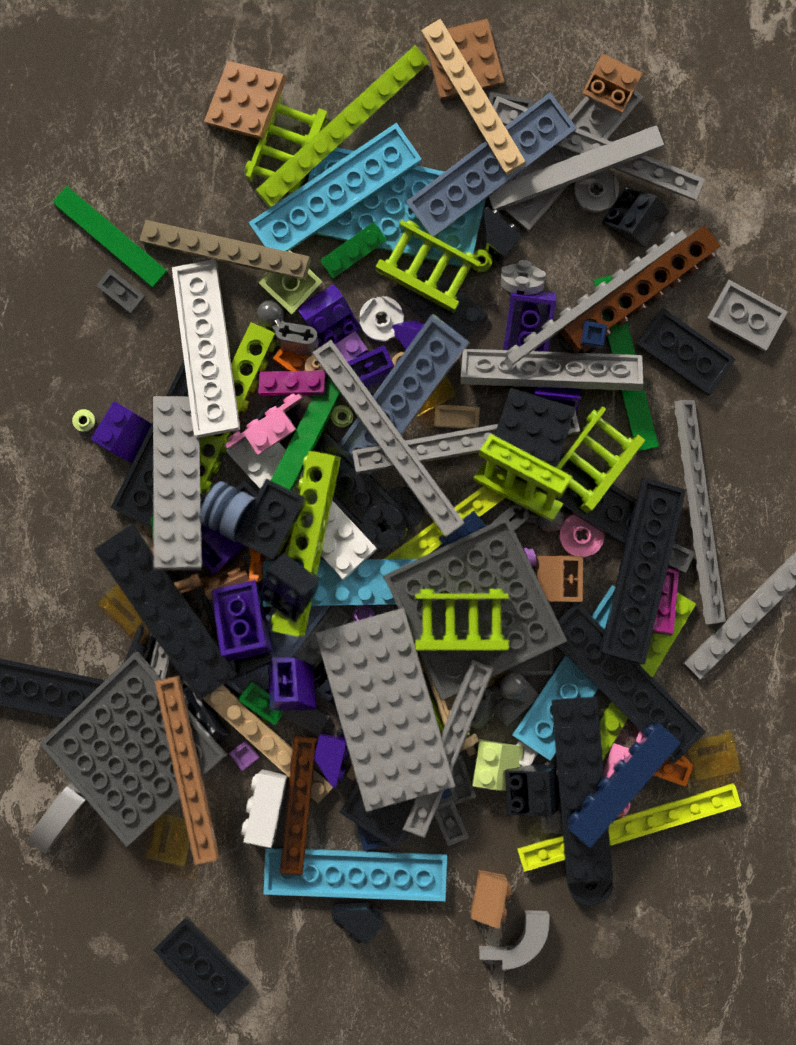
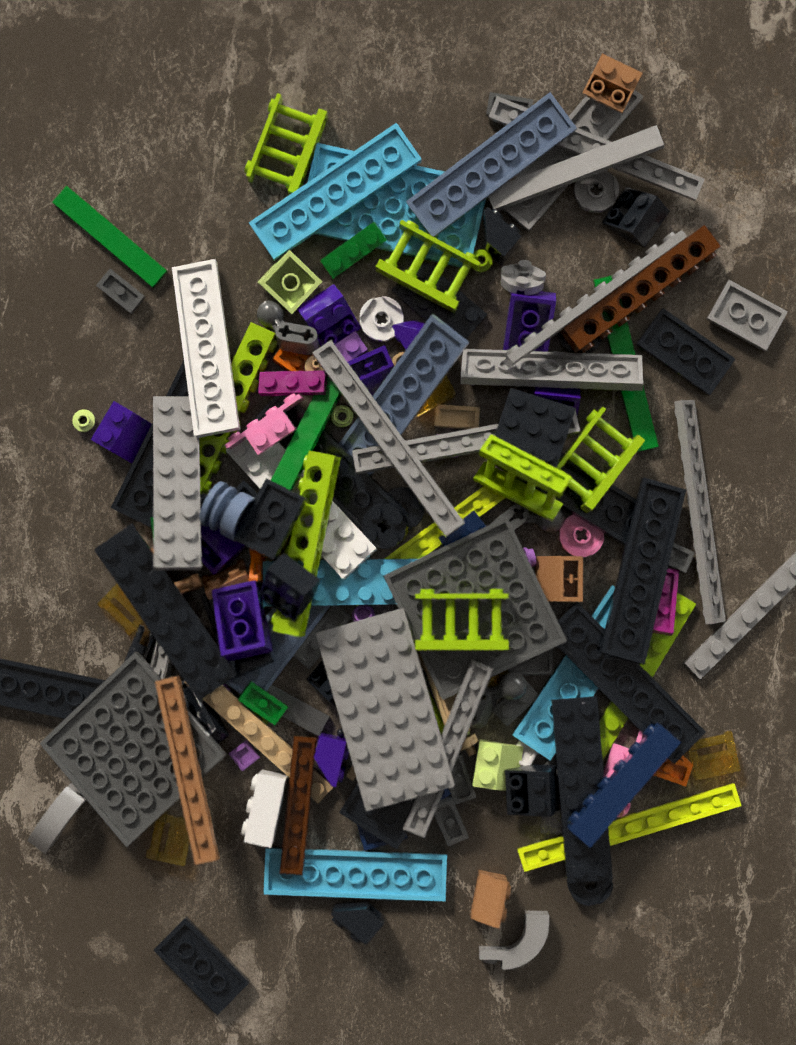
(225, 250): dark tan plate -> none
(245, 99): medium nougat plate -> none
(291, 685): dark purple slope -> none
(341, 126): lime plate -> none
(473, 97): tan plate -> none
(479, 52): medium nougat plate -> none
(593, 334): dark blue tile -> none

